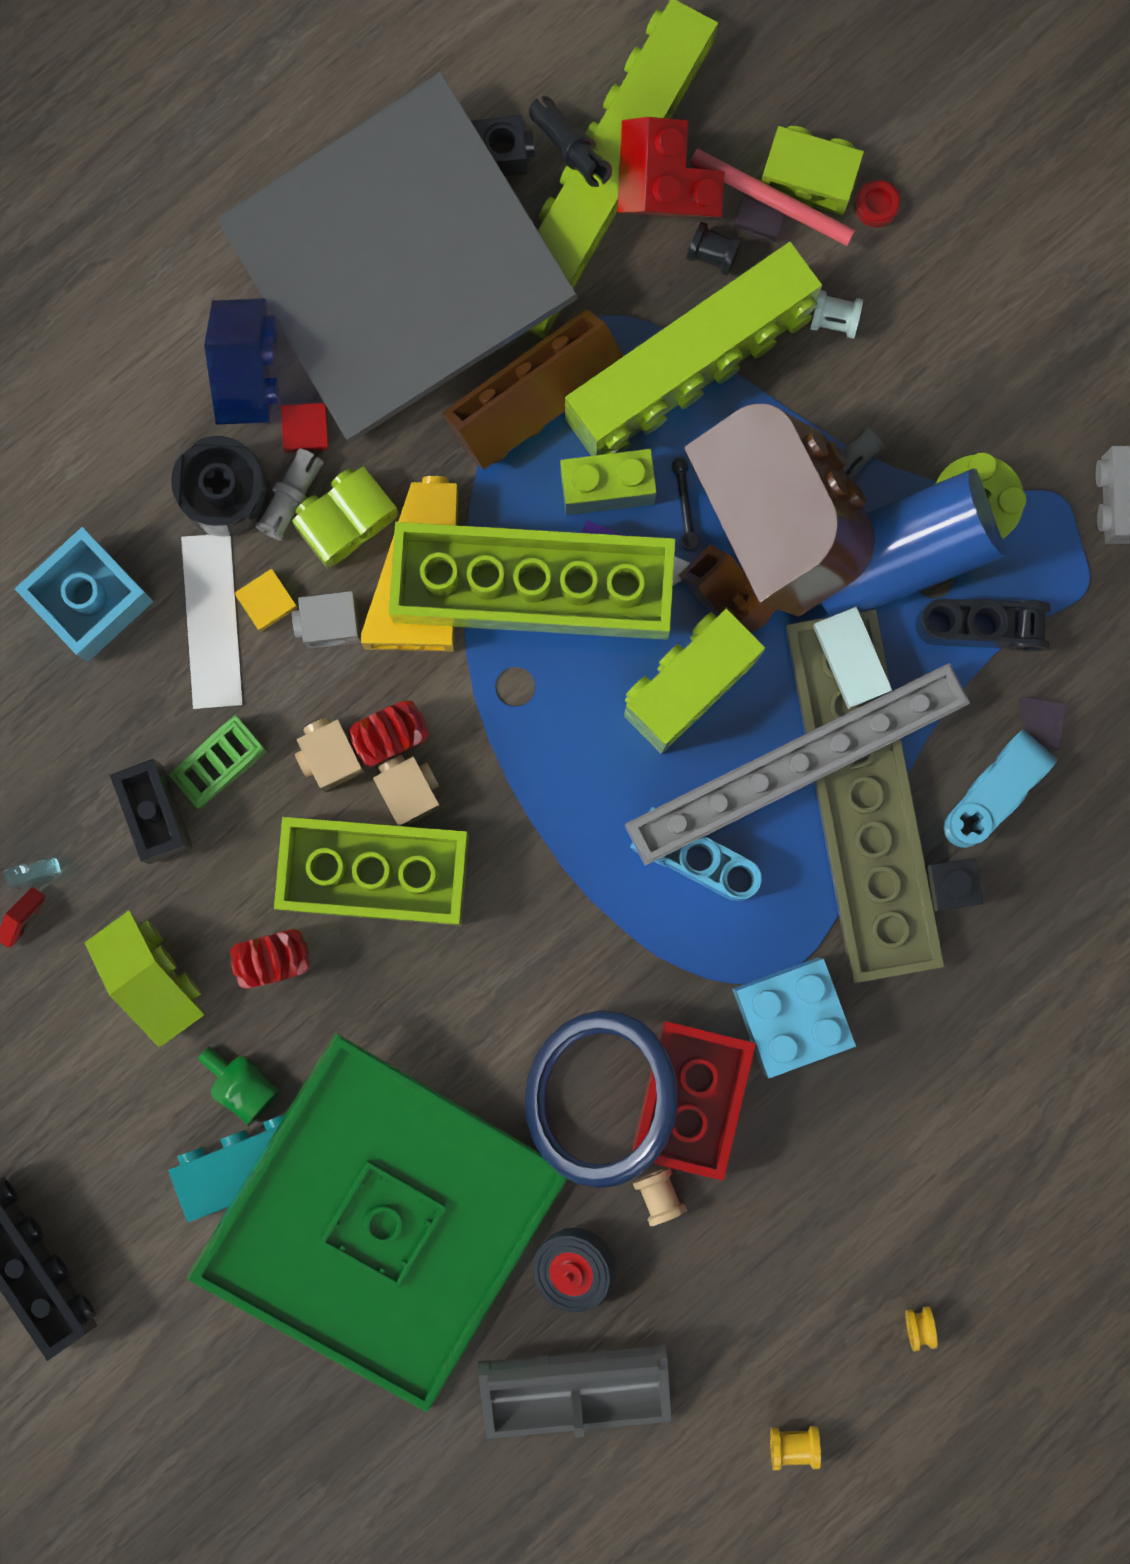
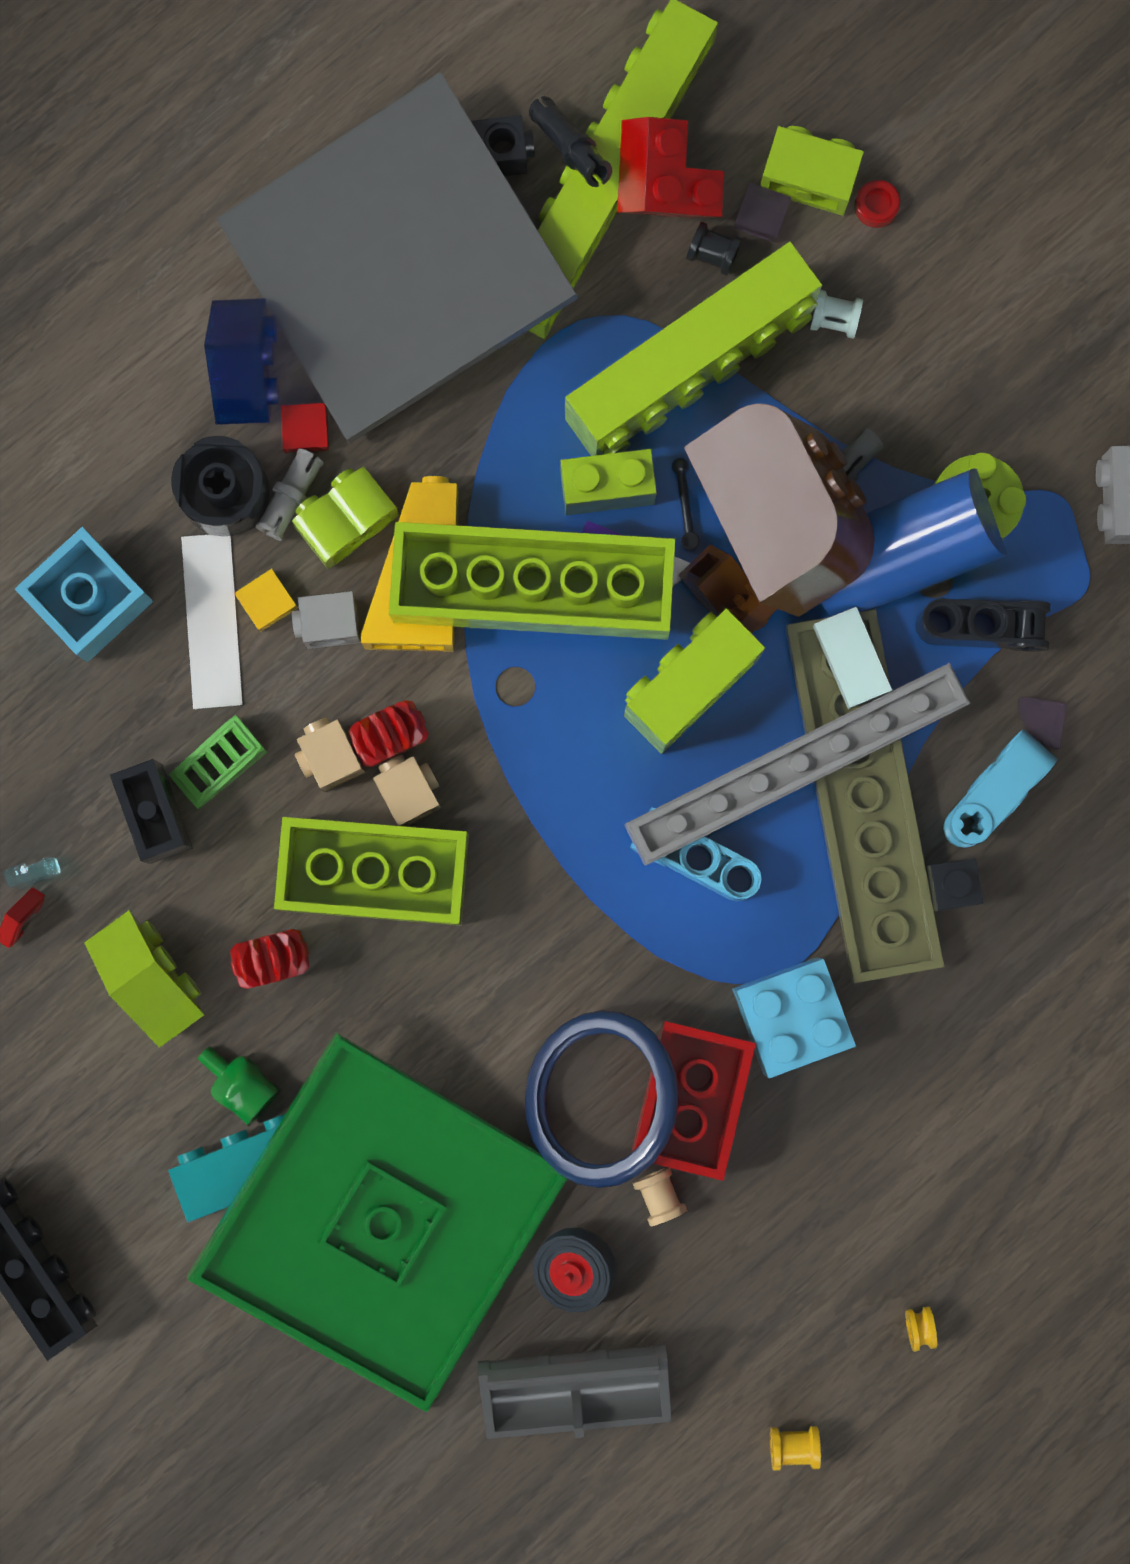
(531, 389): reddish brown brick -> none
(775, 198): coral bar -> none

